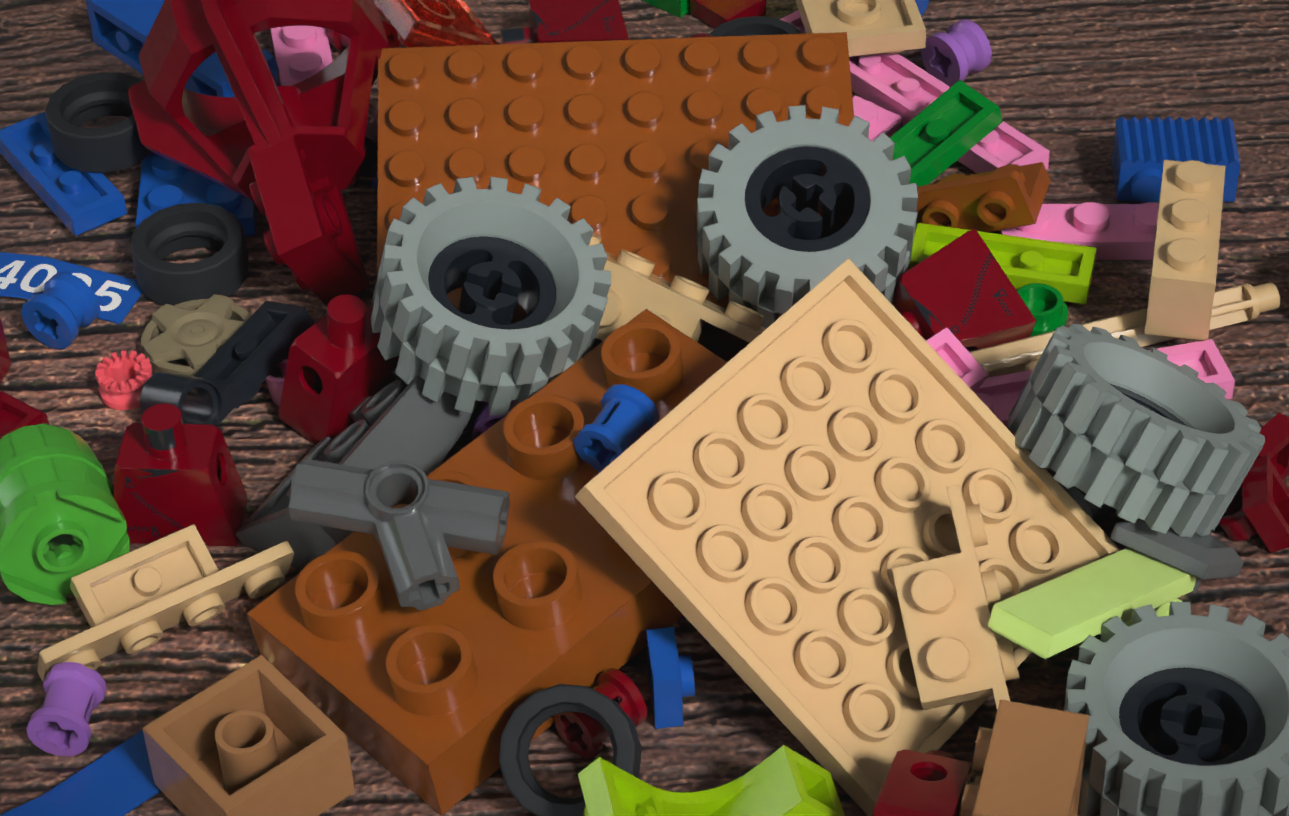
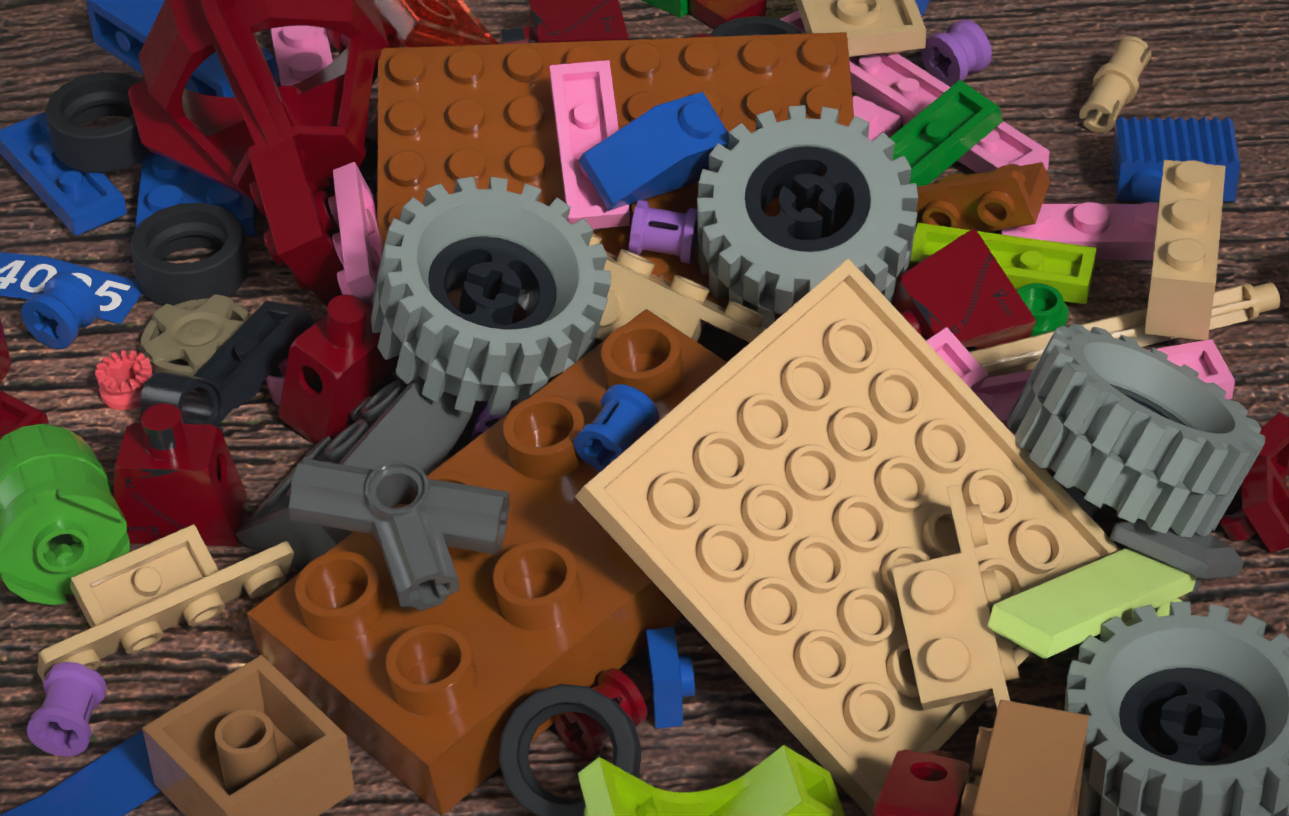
(359, 237): none -> bright pink plate
(583, 119): none -> bright pink plate
(655, 151): none -> blue slope
(663, 231): none -> medium lavender bush
(1115, 84): none -> tan pin

